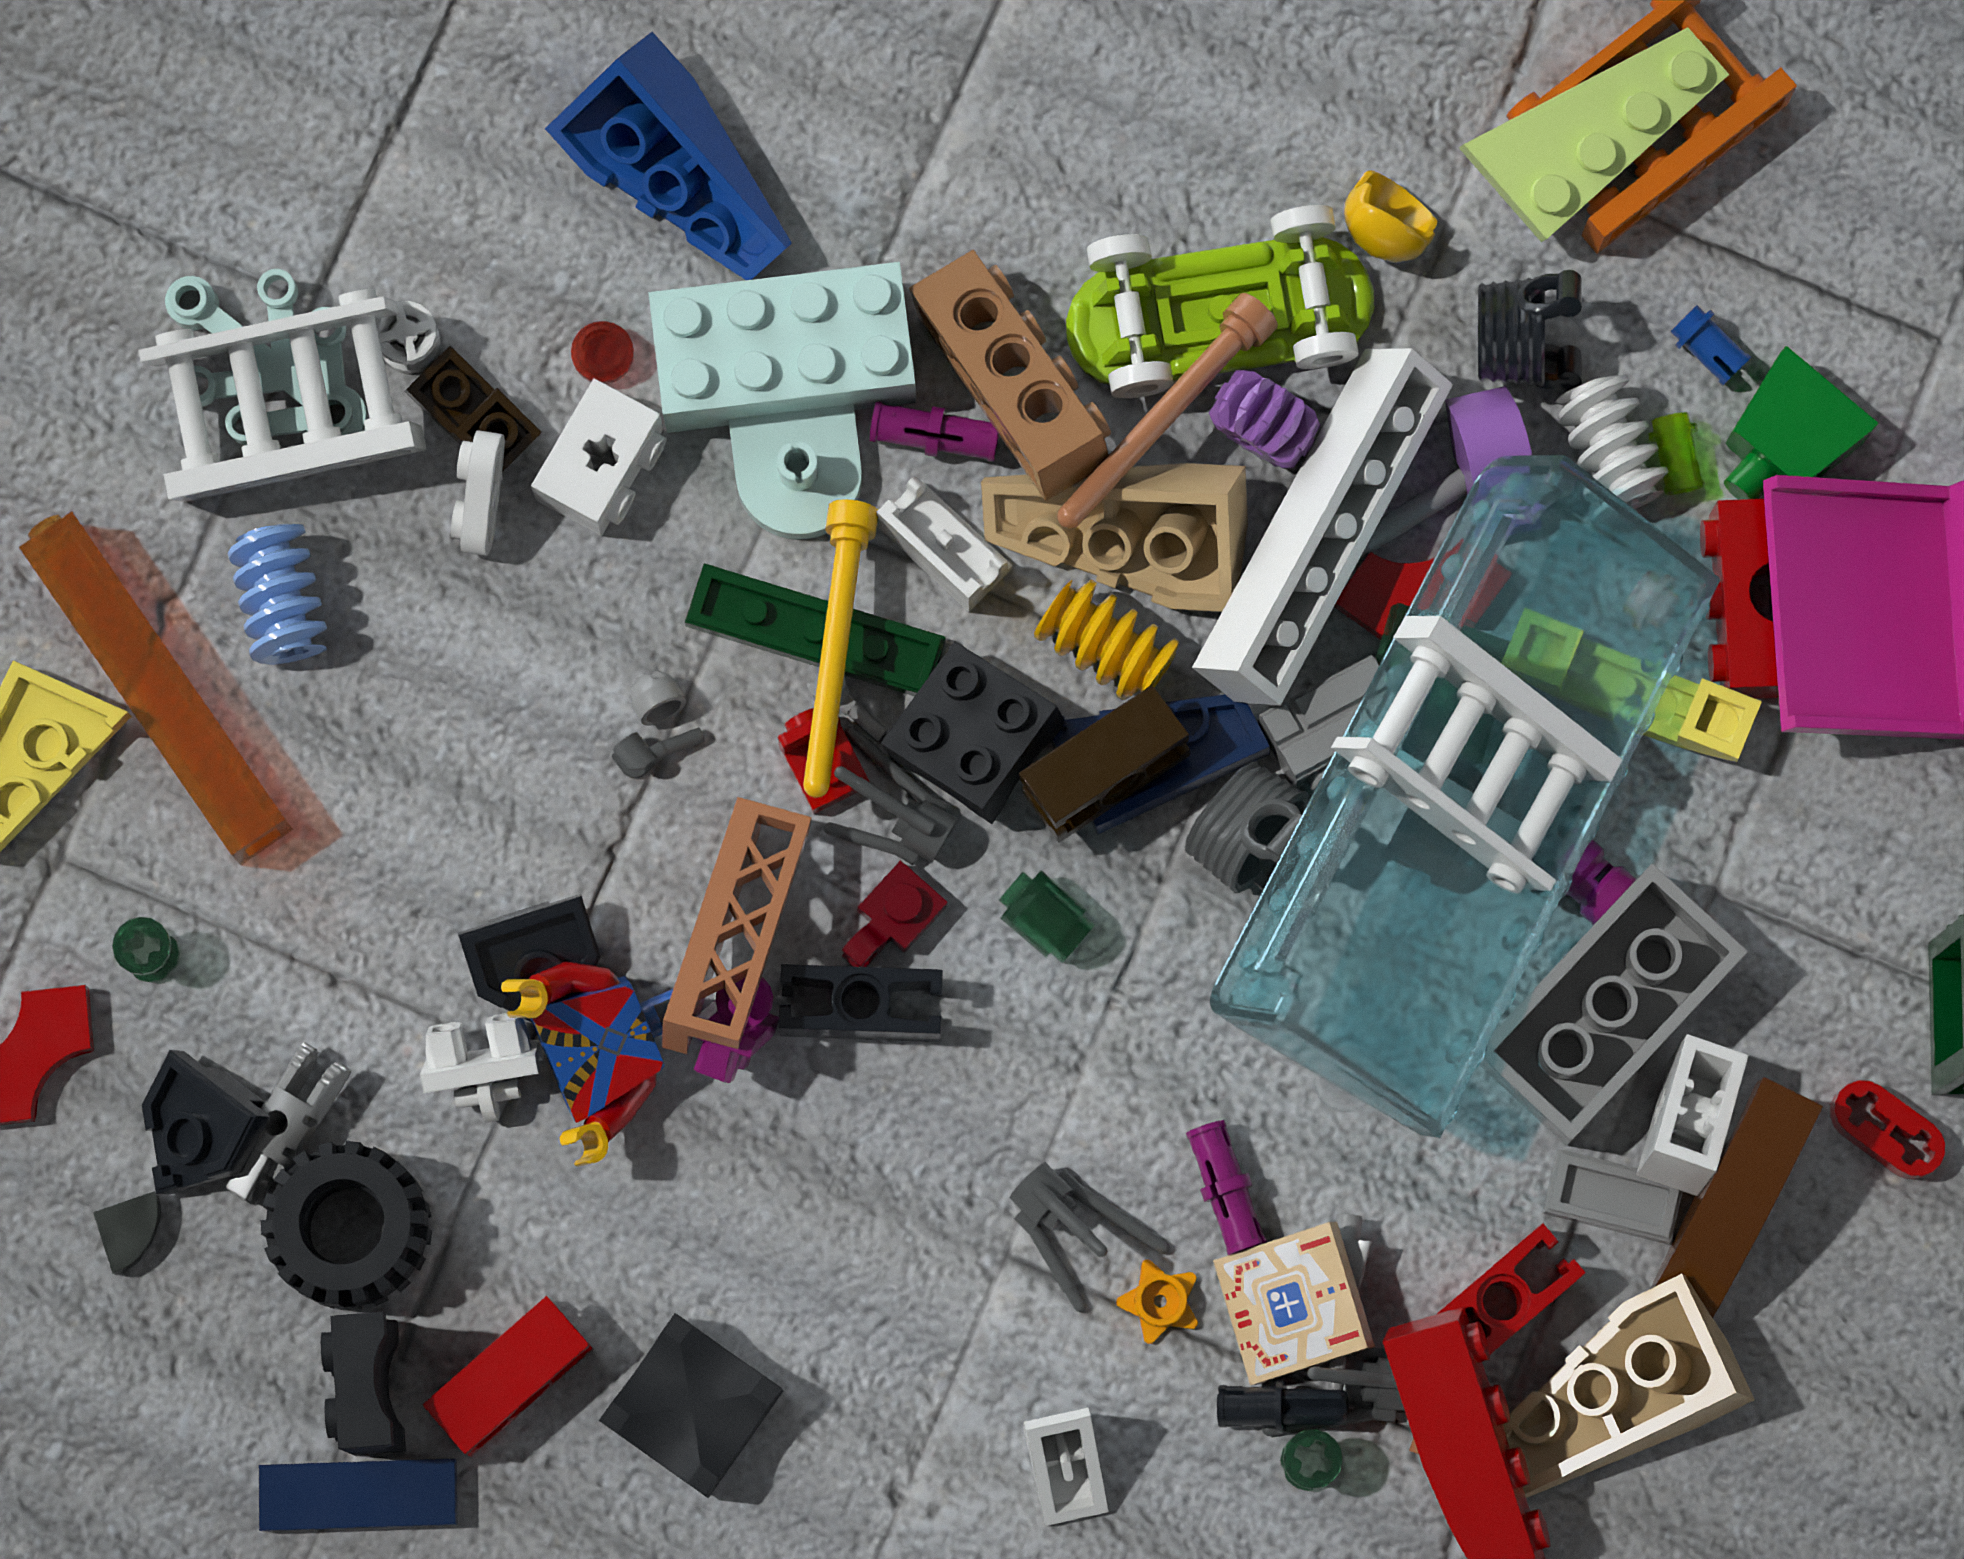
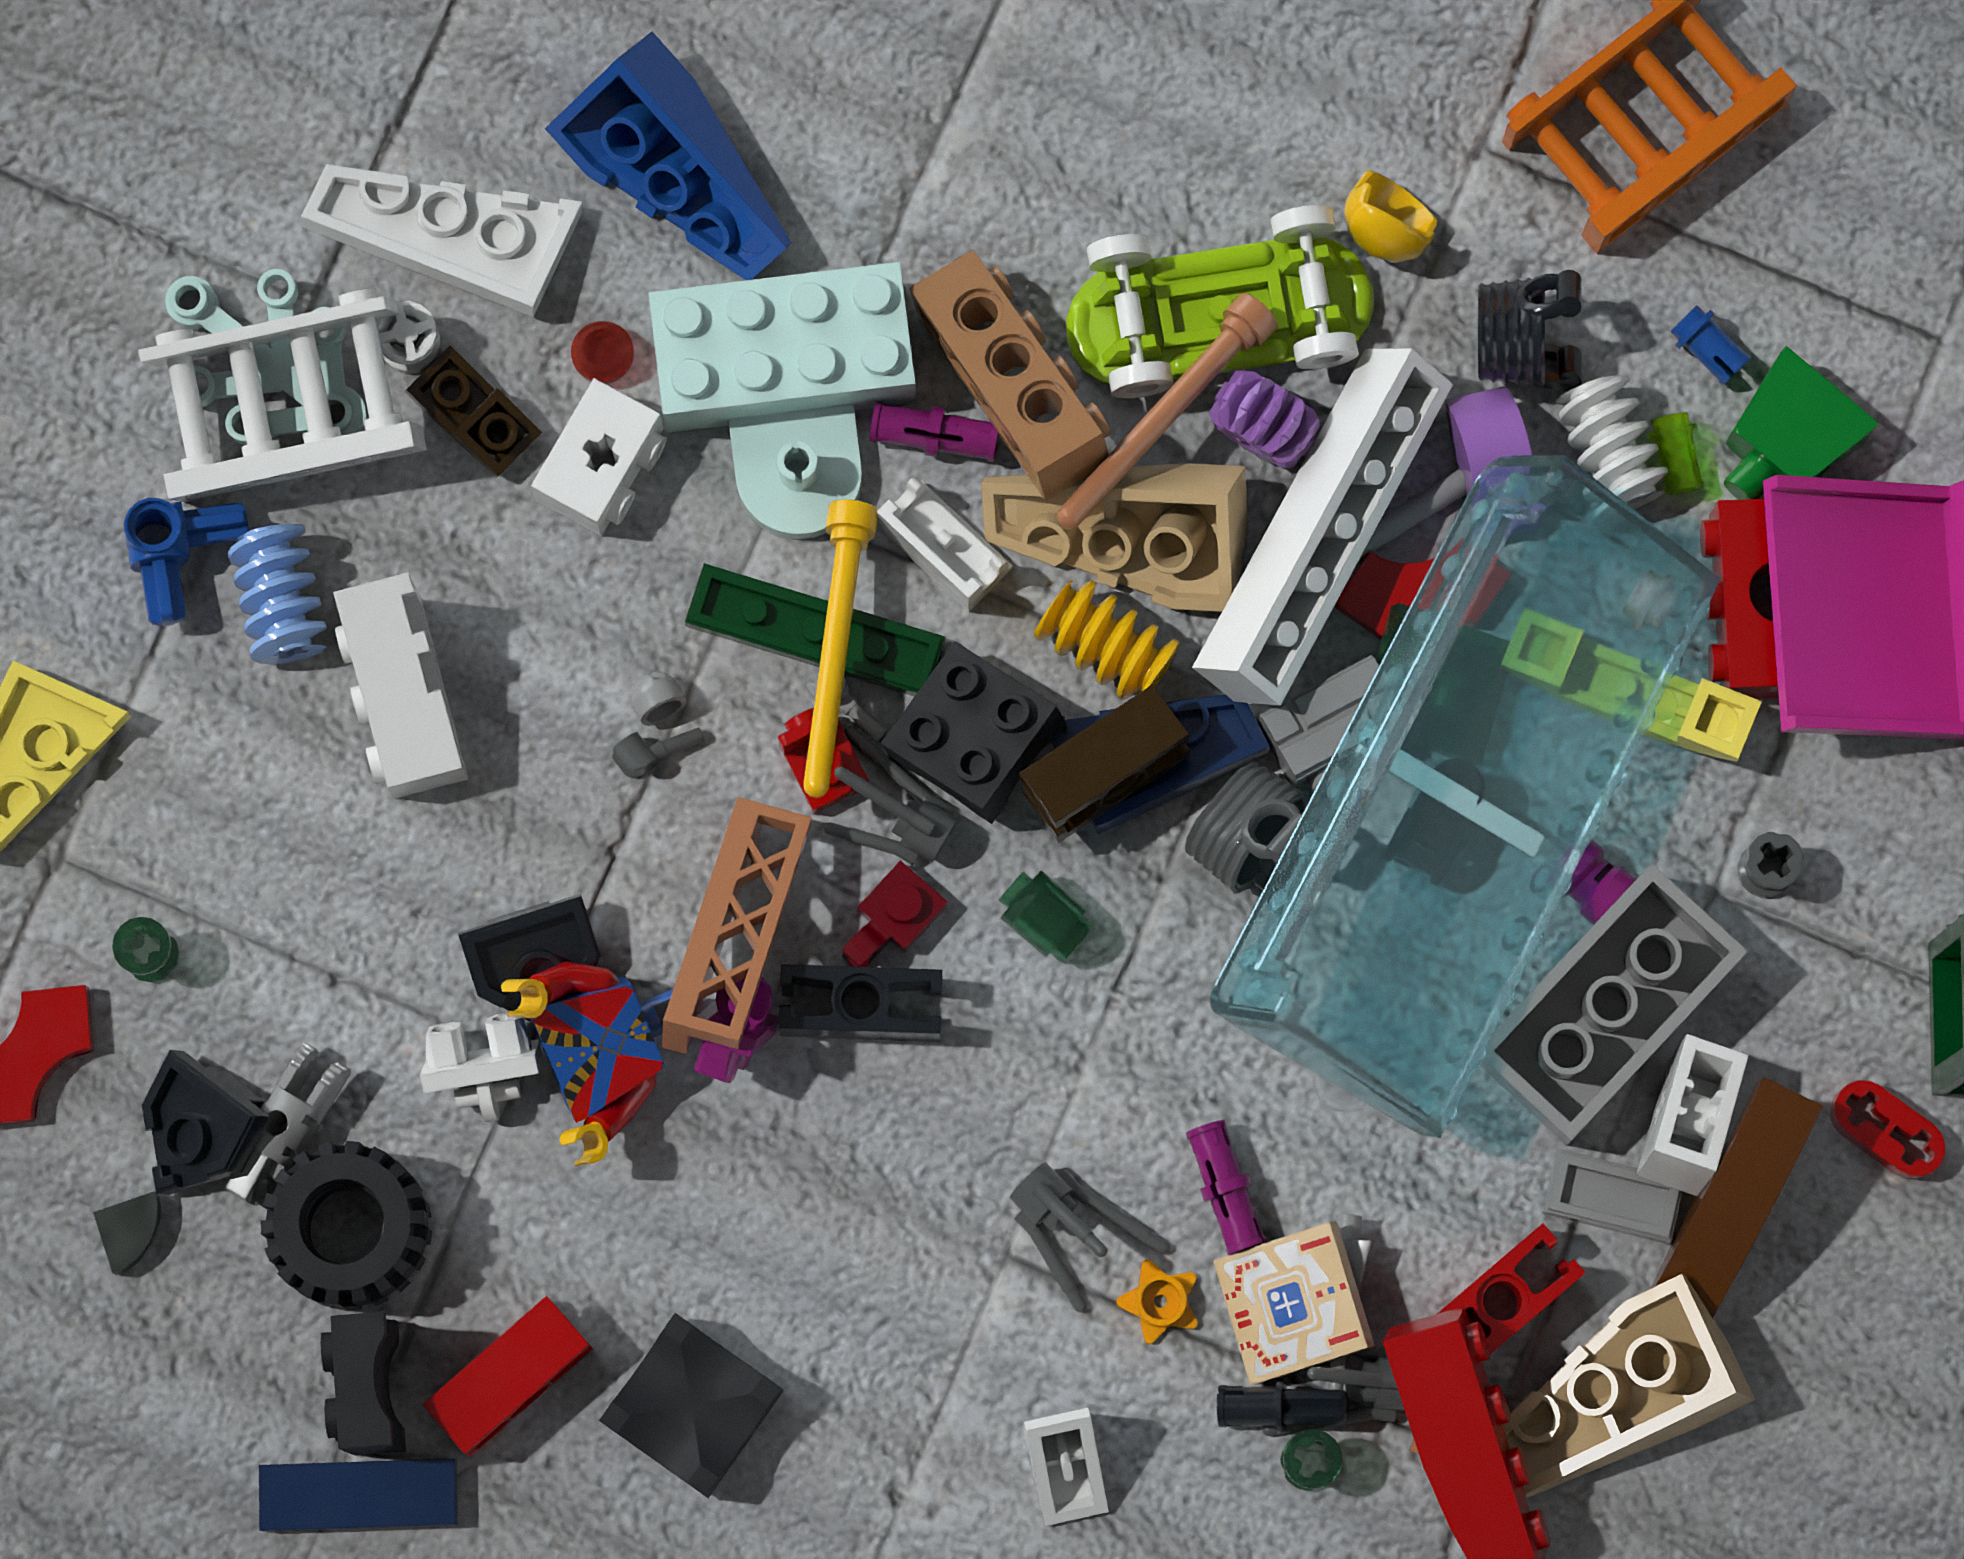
(154, 686): clear orange brick -> none
(161, 562): none -> blue axle
(398, 686): none -> white wedge
(463, 237): none -> white wing
(476, 516): white plate -> none
(1528, 724): white fence -> none
(1585, 137): yellowish green wing -> none
(1768, 846): none -> dark grey bush

